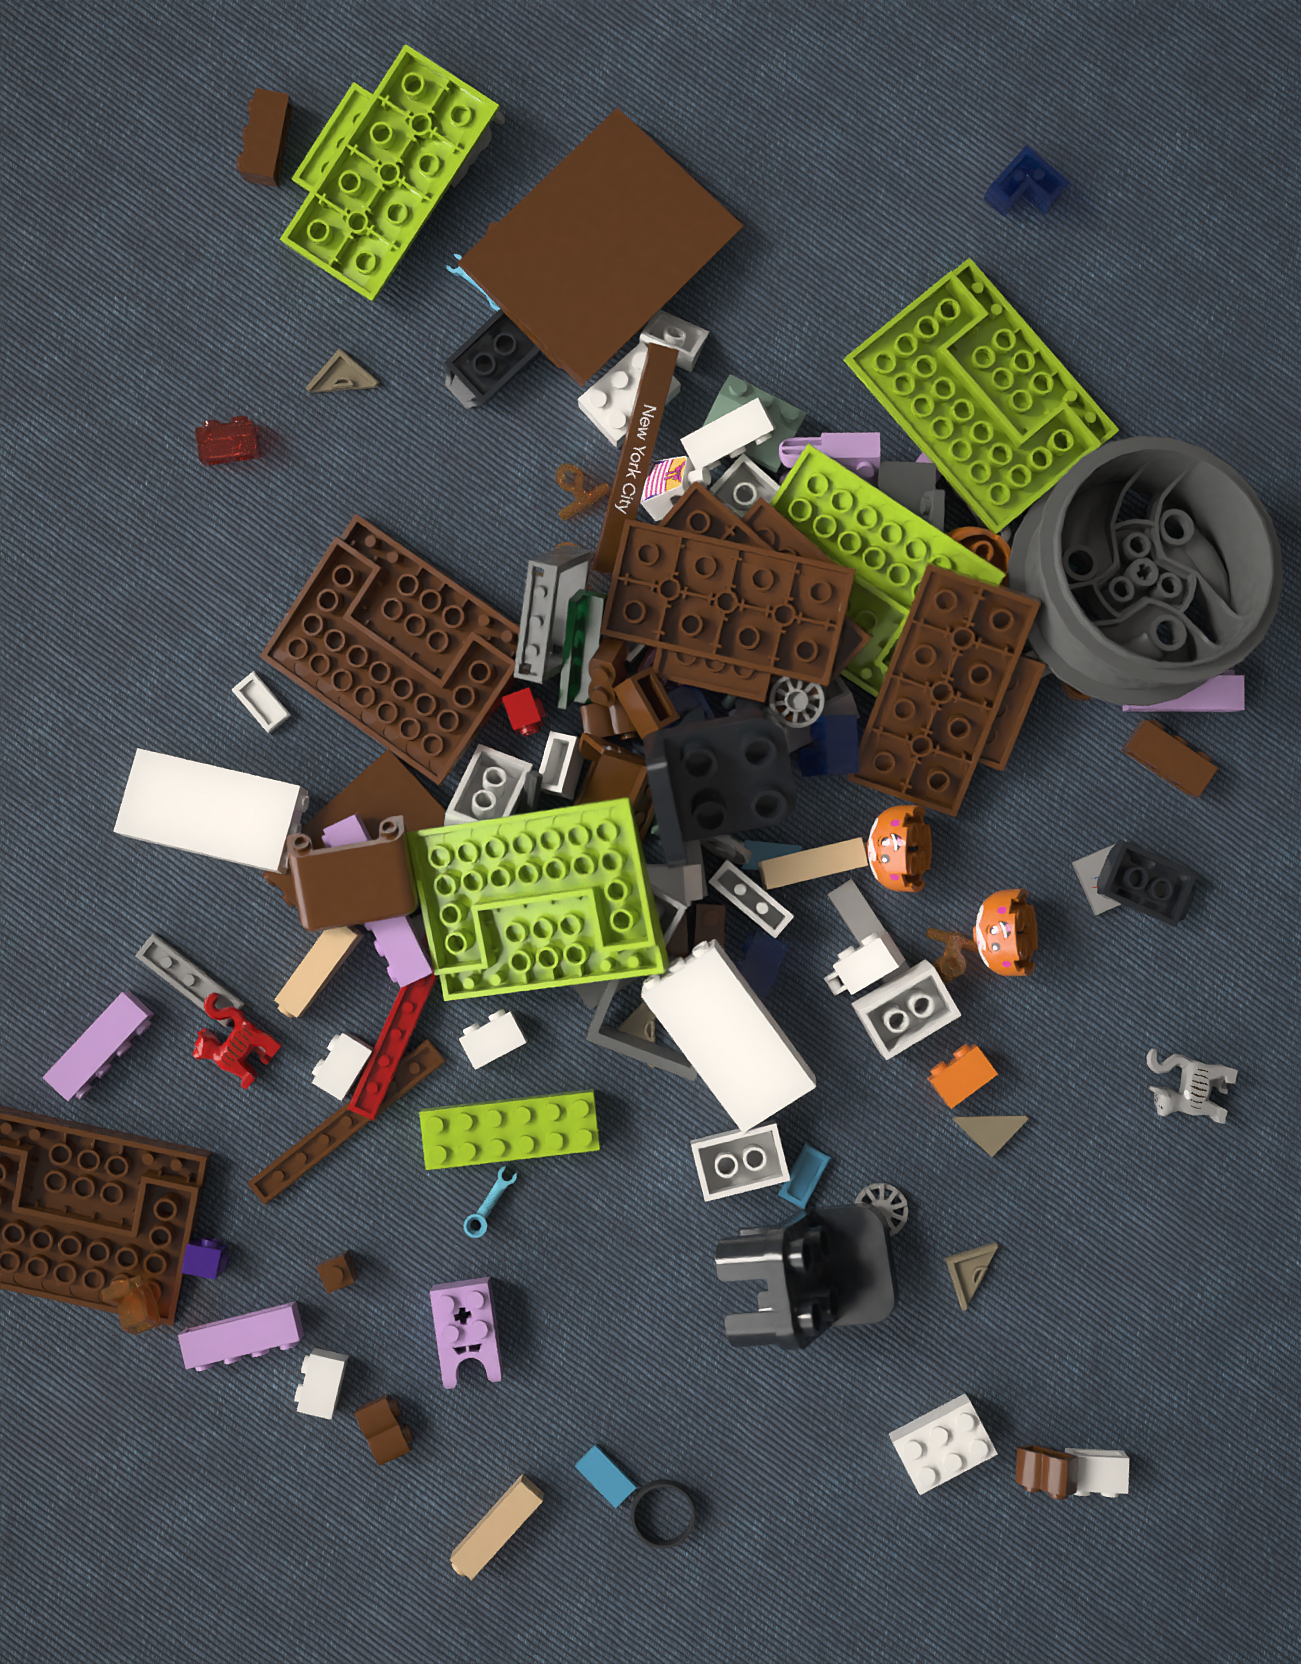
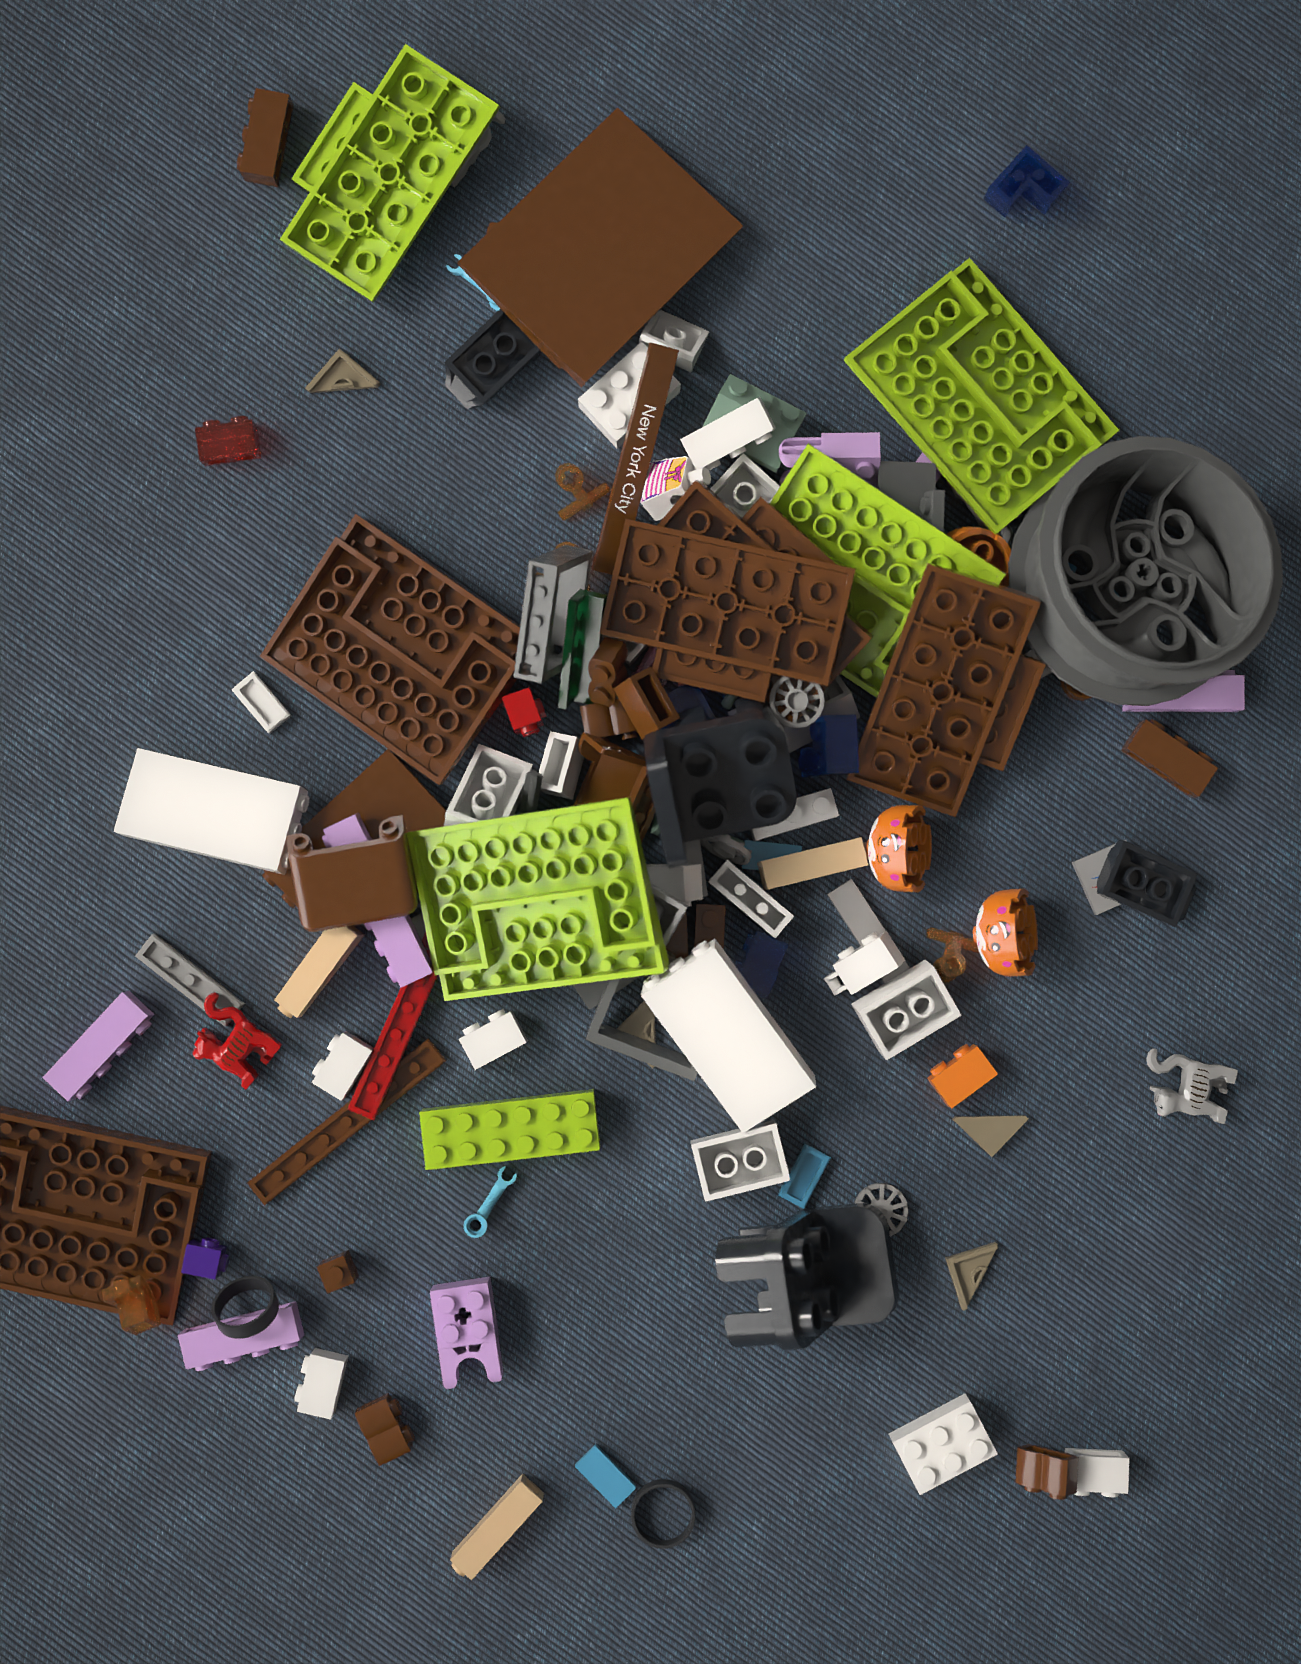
(236, 1287): none -> black tyre
(808, 811): none -> white brick

